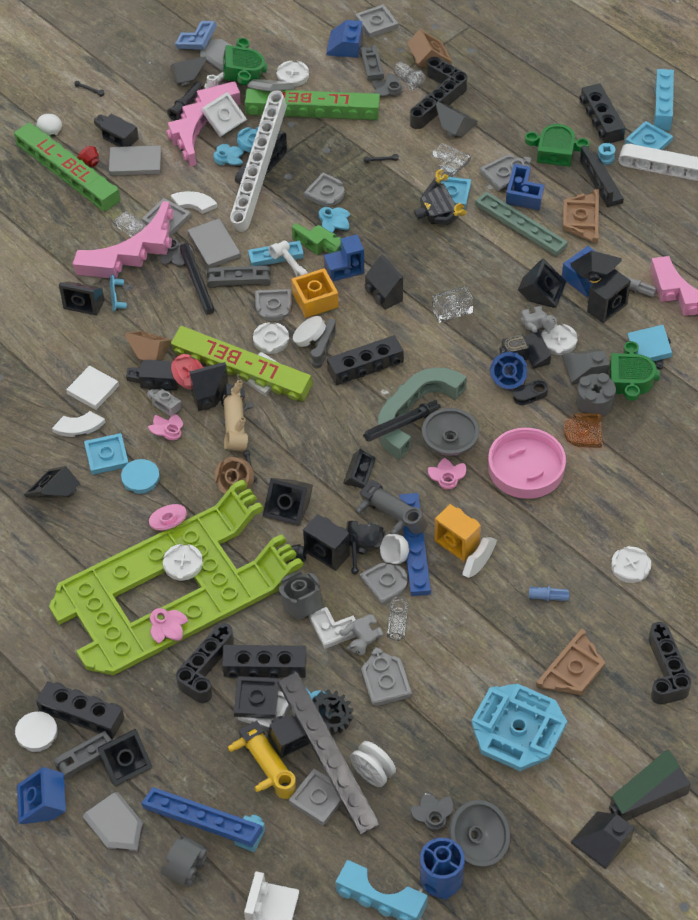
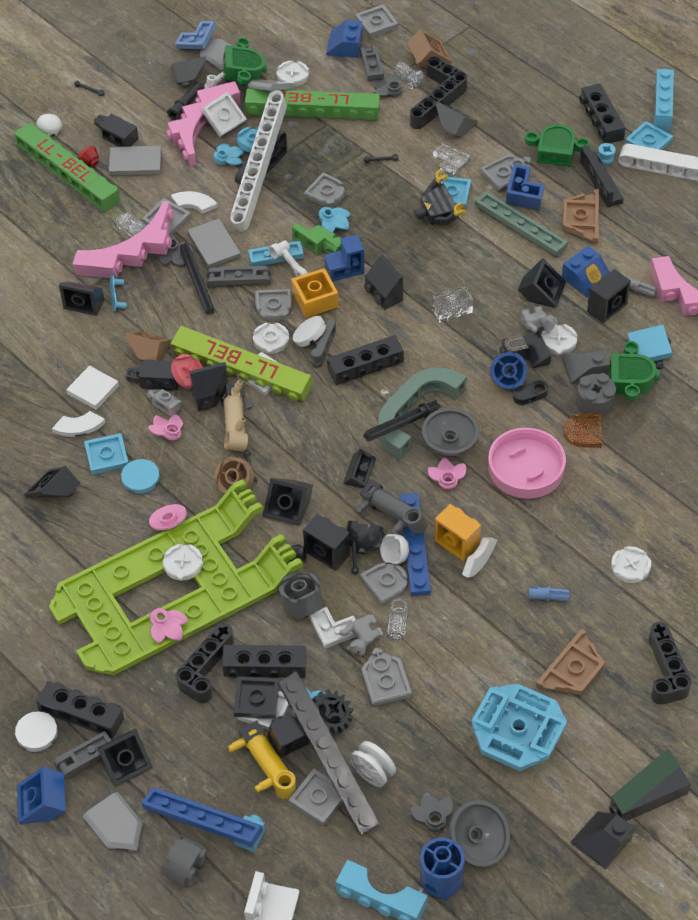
(595, 265): black slope -> none

